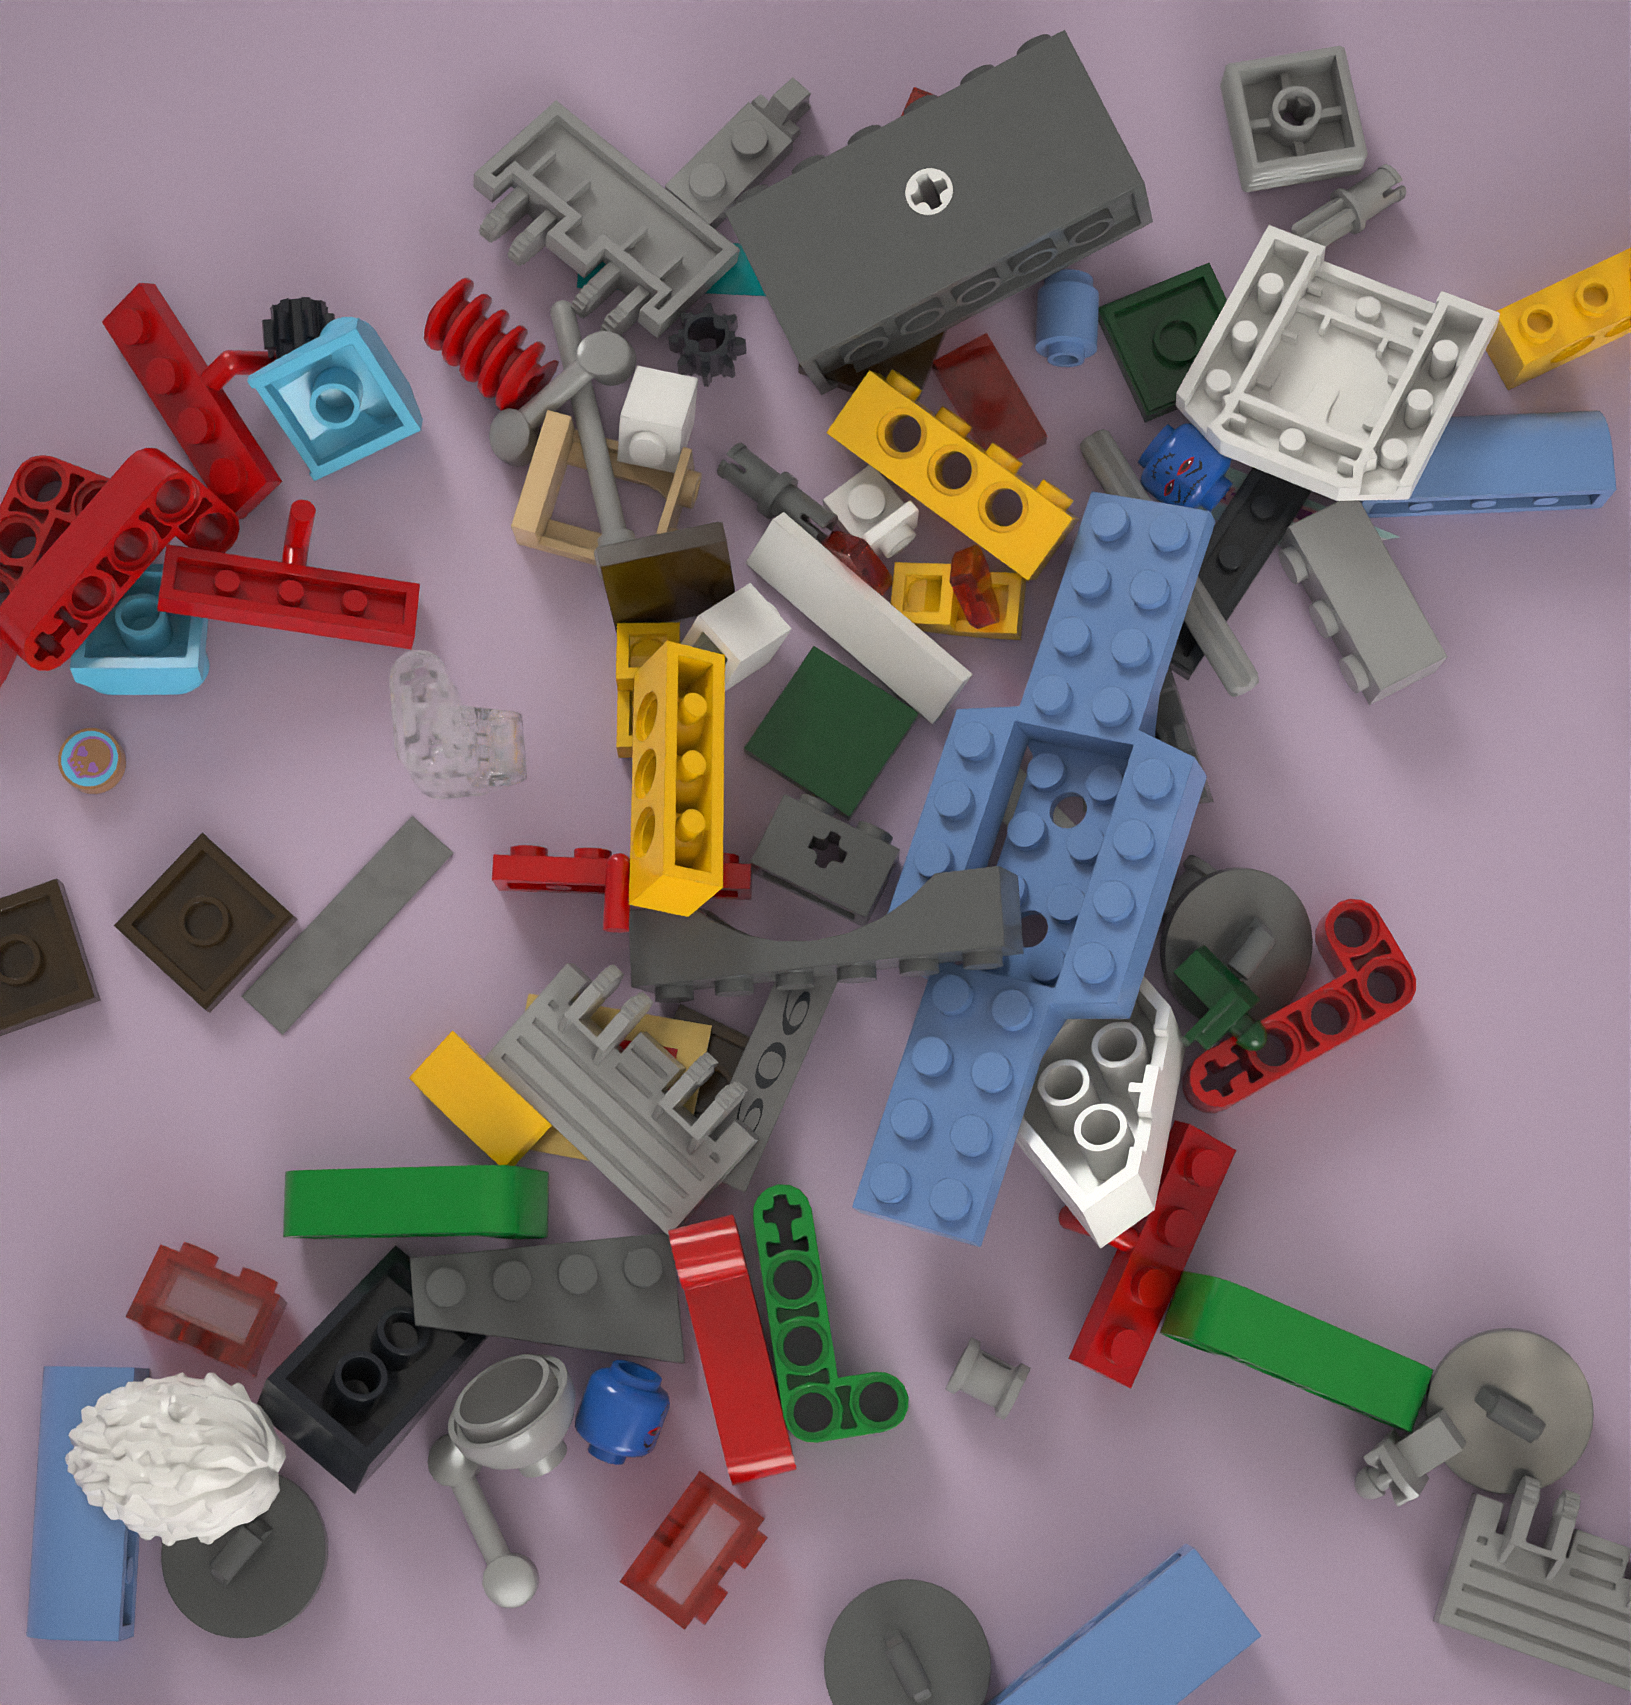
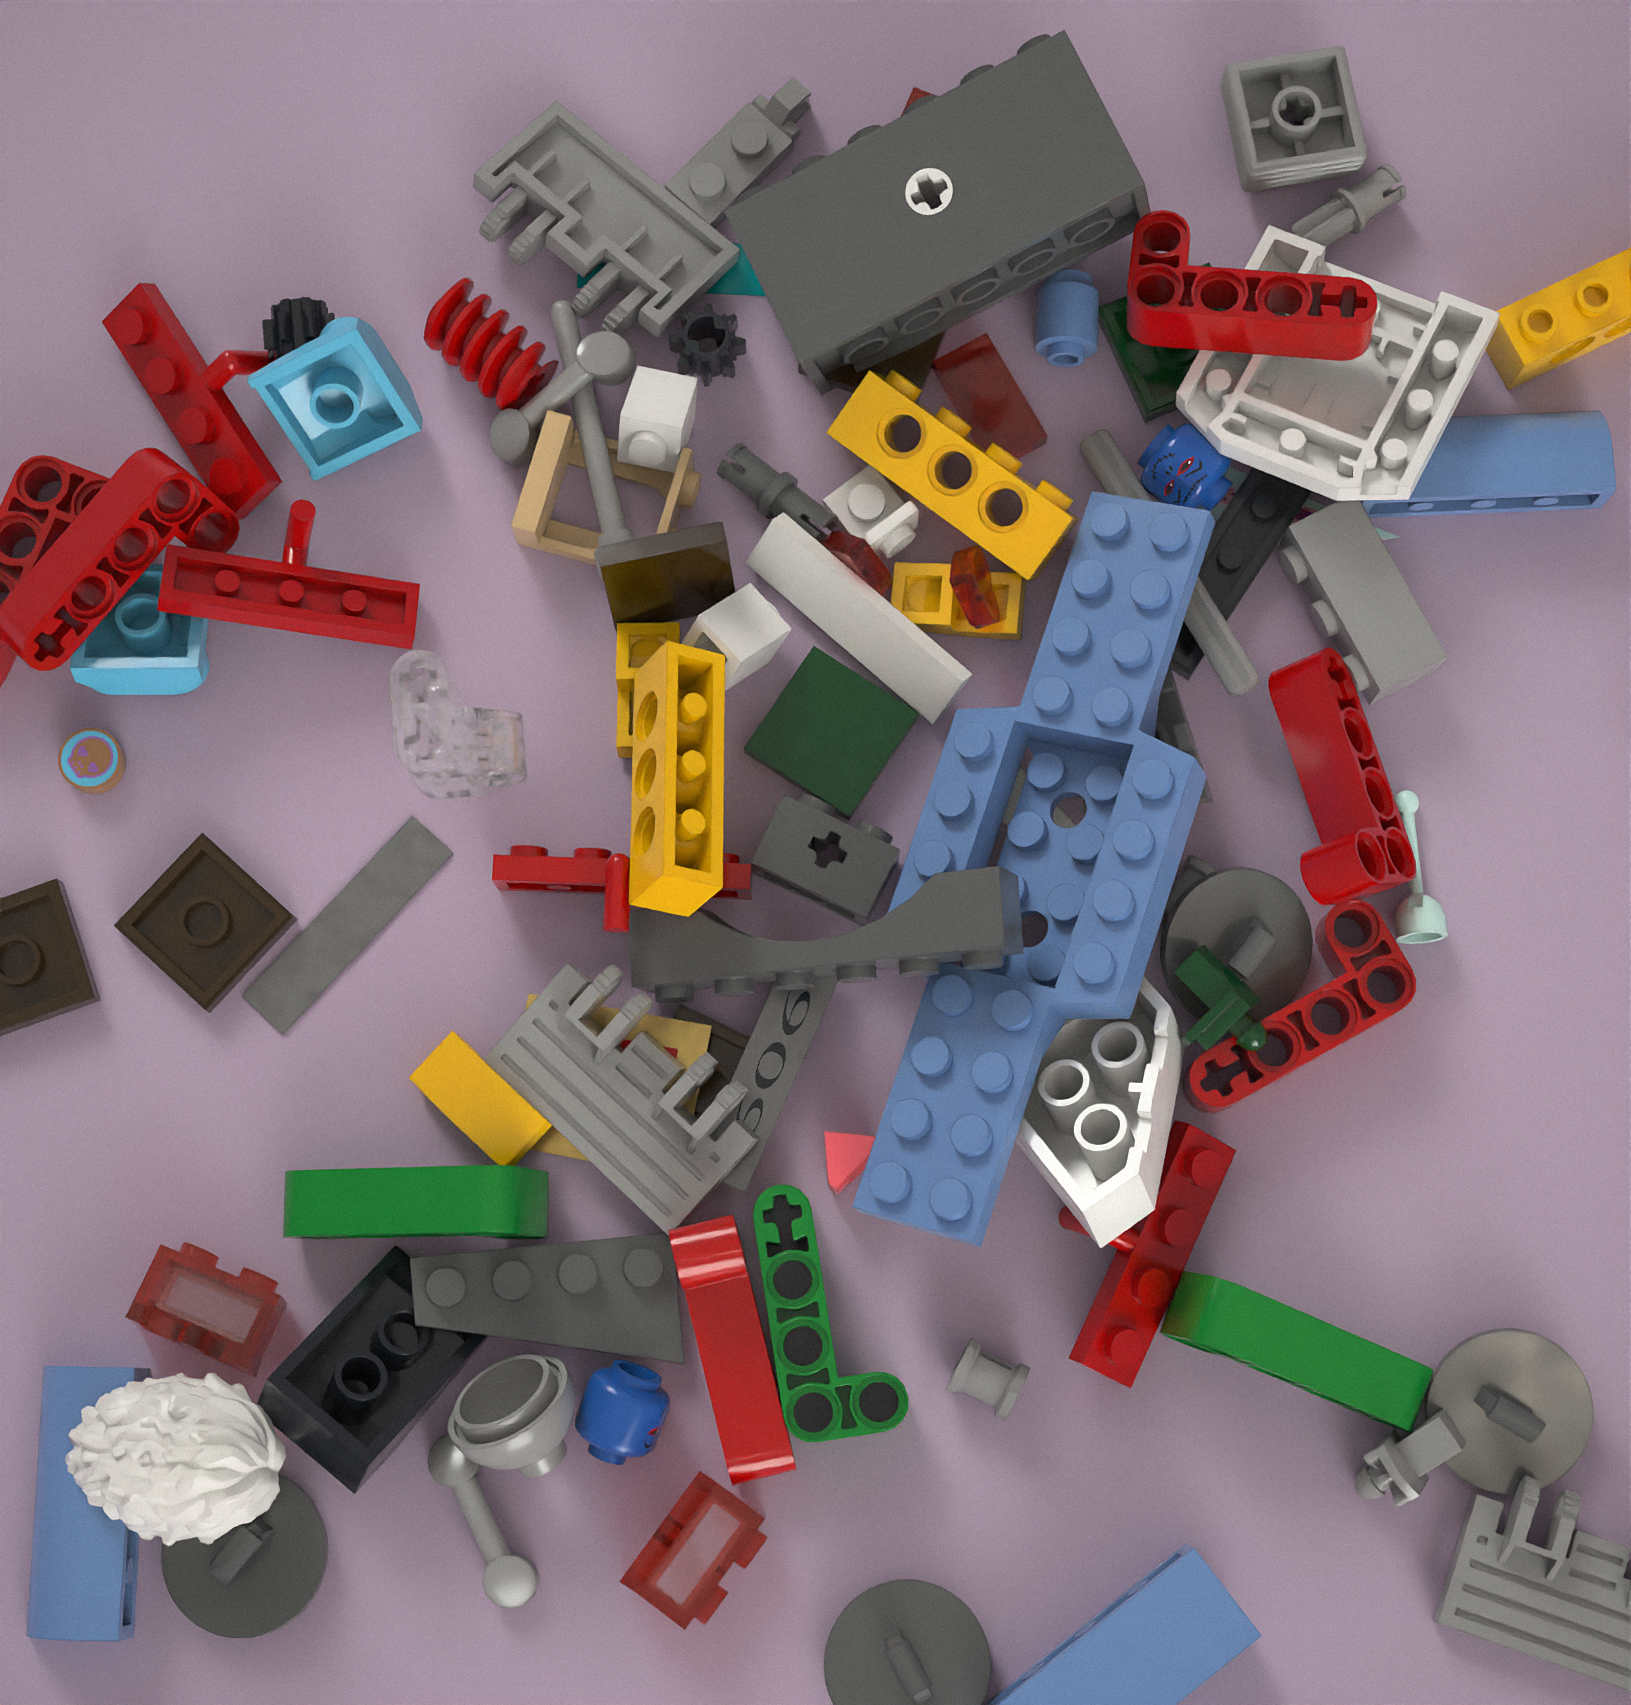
(845, 1157): none -> coral slope
(1327, 313): none -> red beam
(1342, 782): none -> red beam
(1418, 917): none -> light aqua hinge

